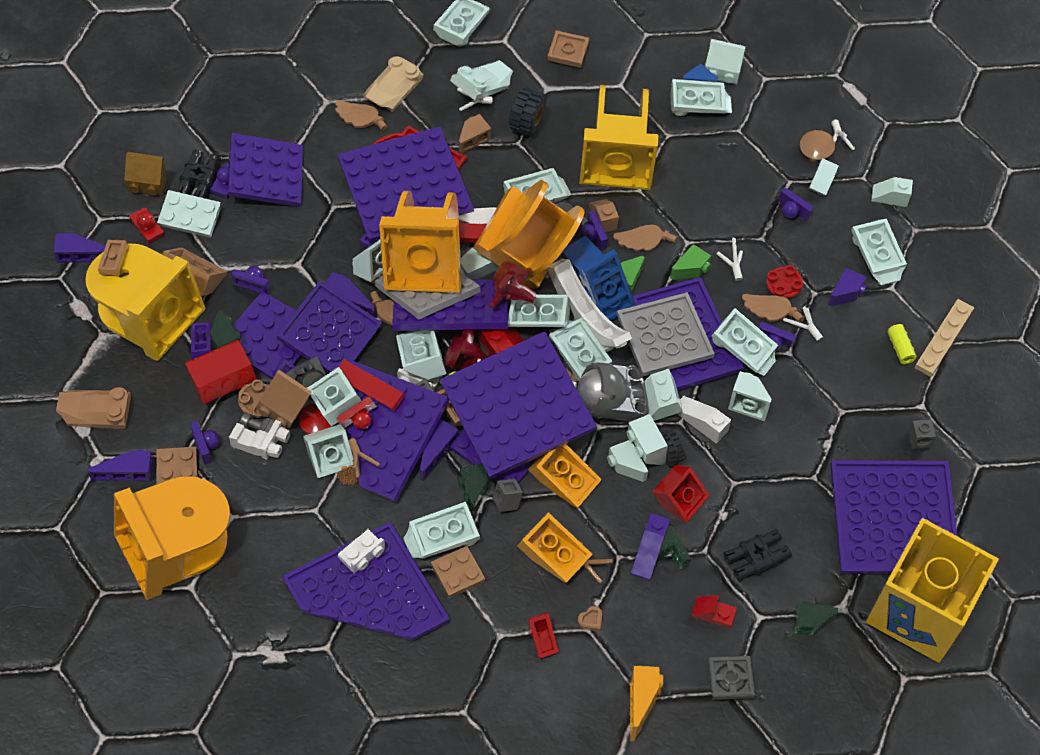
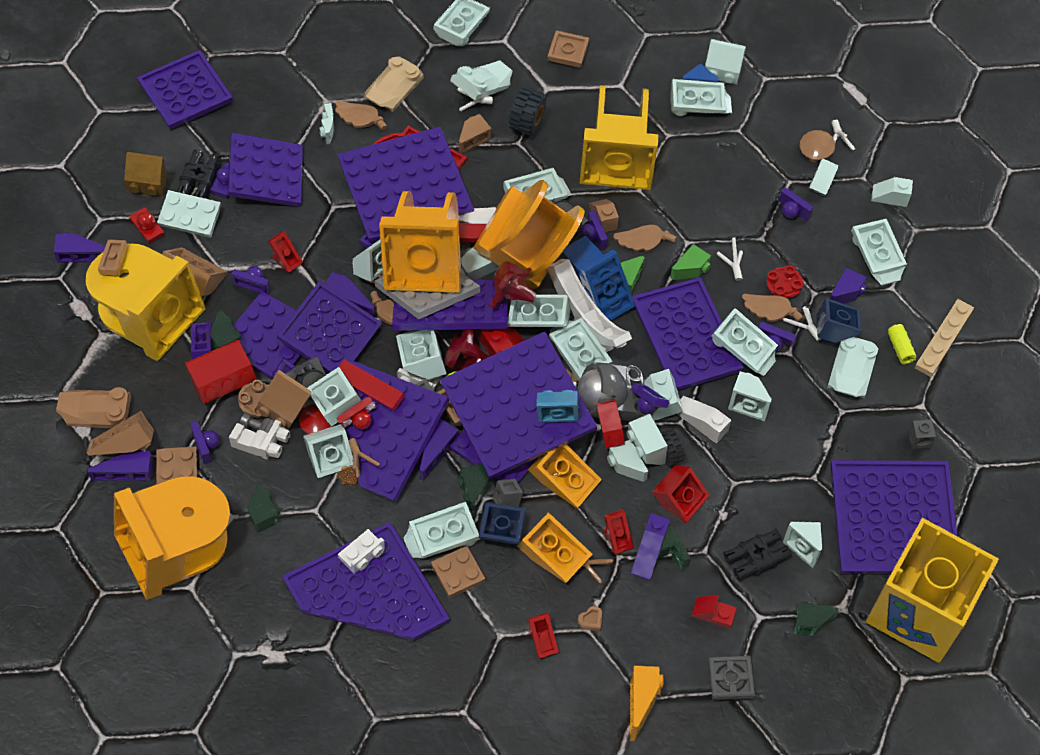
(125, 437): none -> medium nougat slope
(185, 89): none -> dark purple plate
(261, 510): none -> clear green slope
(284, 252): none -> red slope
(327, 123): none -> light aqua slope
(502, 523): none -> dark blue slope
(557, 406): none -> dark azure slope
(610, 424): none -> red slope
(618, 531): none -> red slope
(648, 398): none -> dark purple tile
(665, 334): light grey plate -> none
(805, 540): none -> light aqua slope
(837, 321): none -> dark blue slope
(853, 367): none -> light aqua slope

